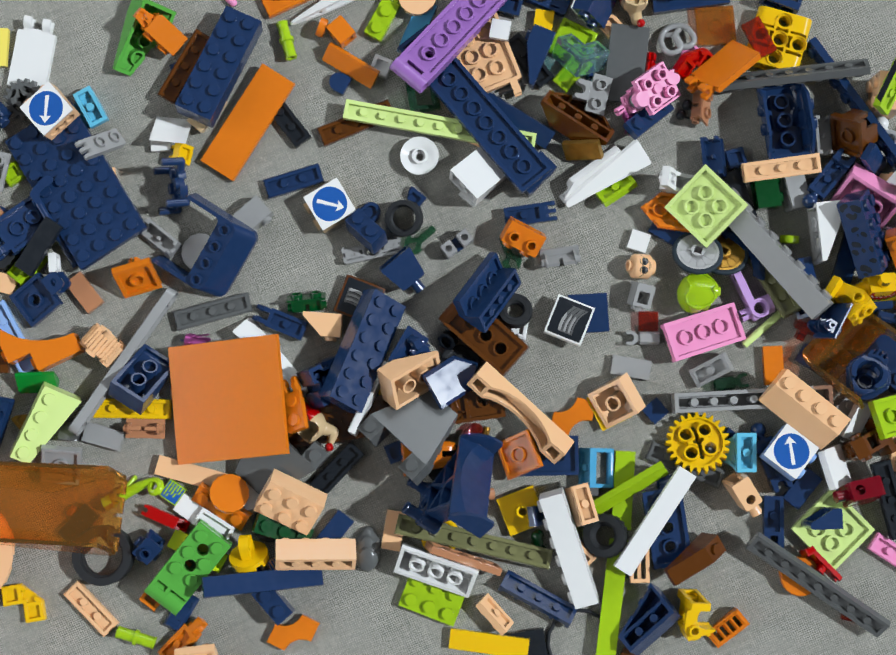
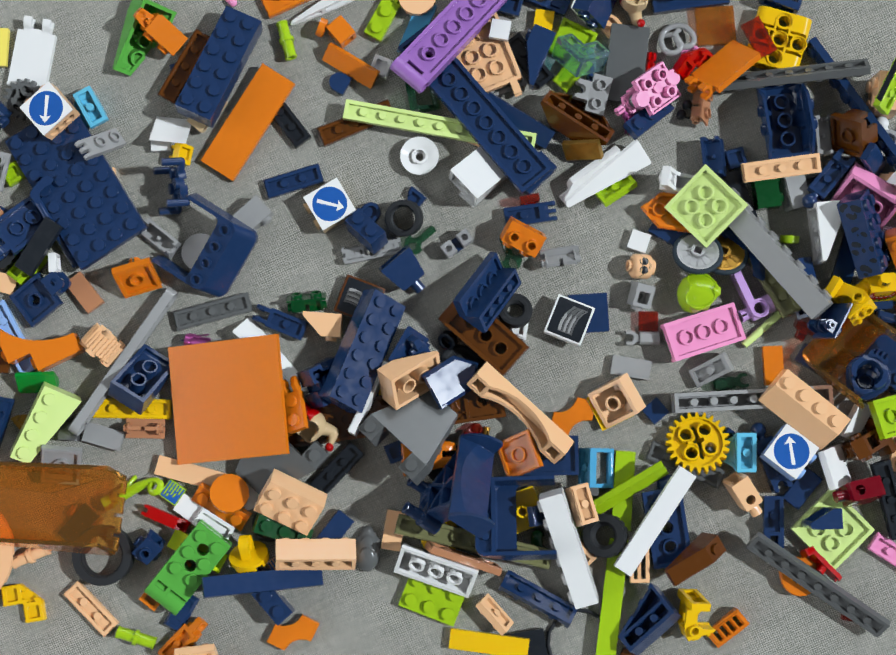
(29, 556): none -> light nougat pin
(502, 539): none -> dark blue windscreen
(529, 199): none -> clear red tile

